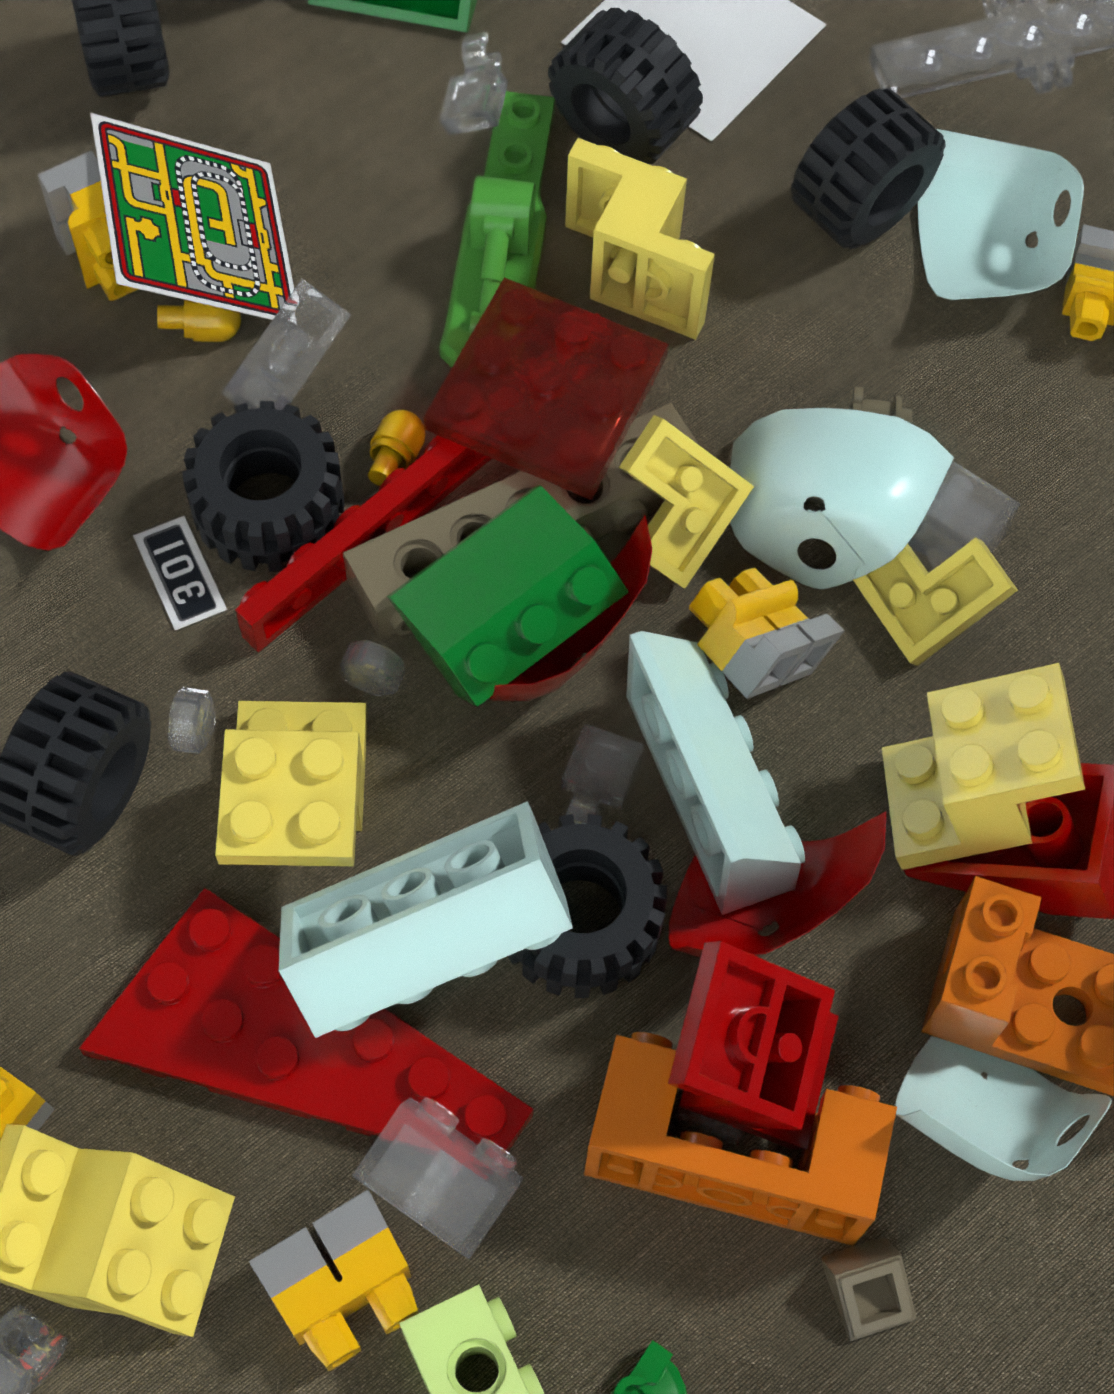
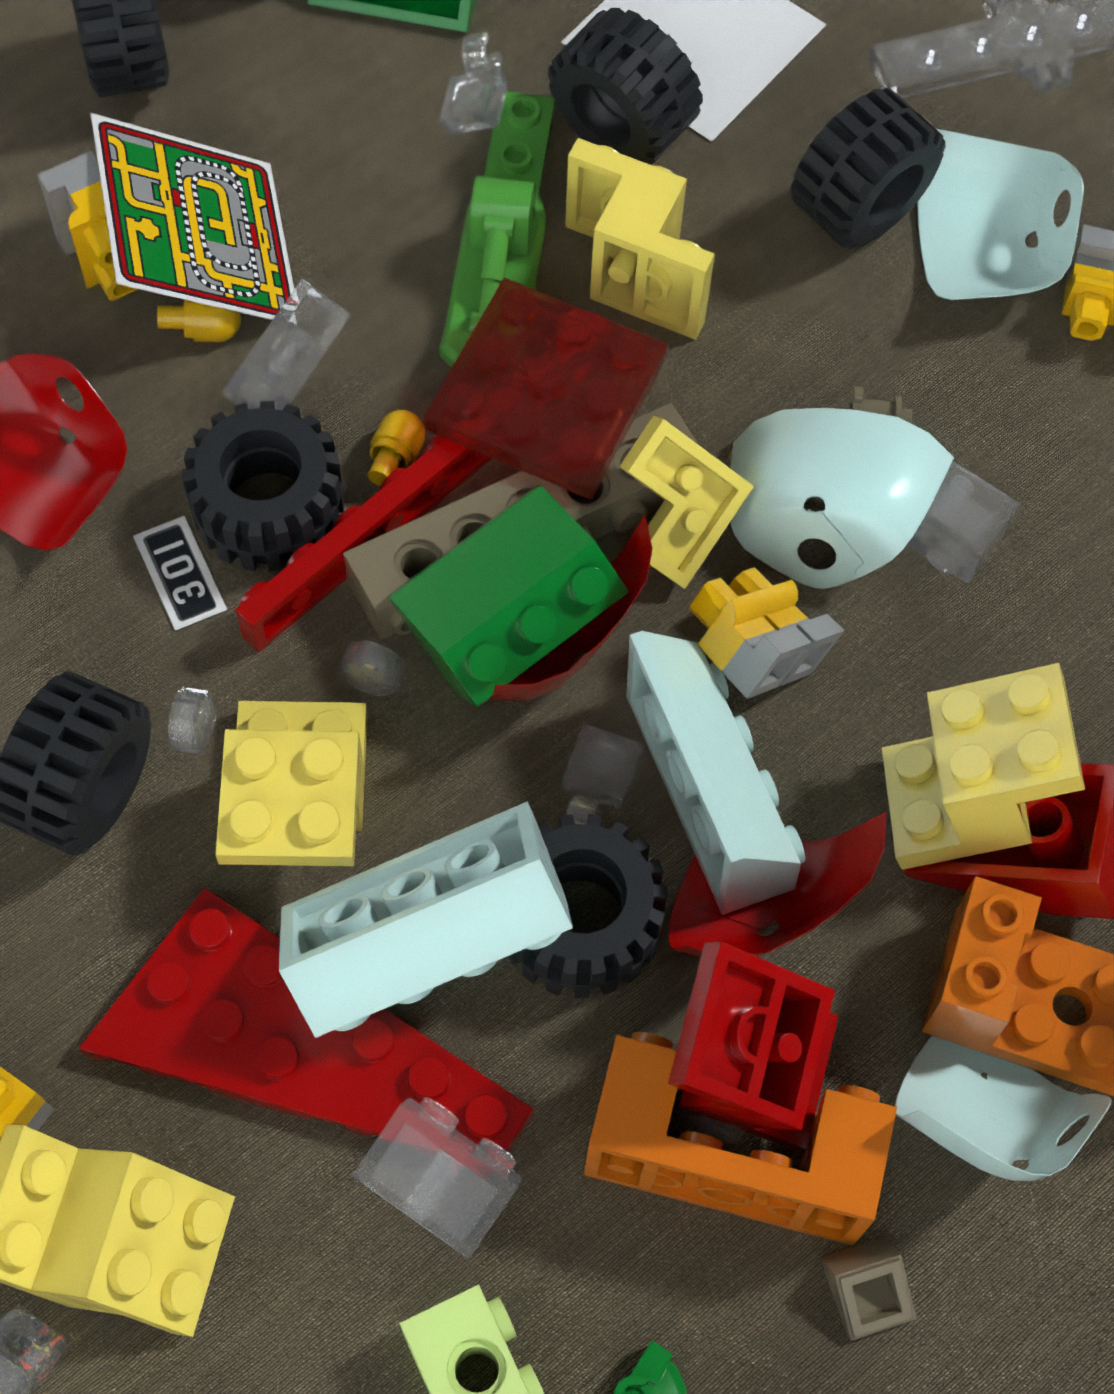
(311, 1297): yellow hips -> none
(935, 607): light yellow plate -> none

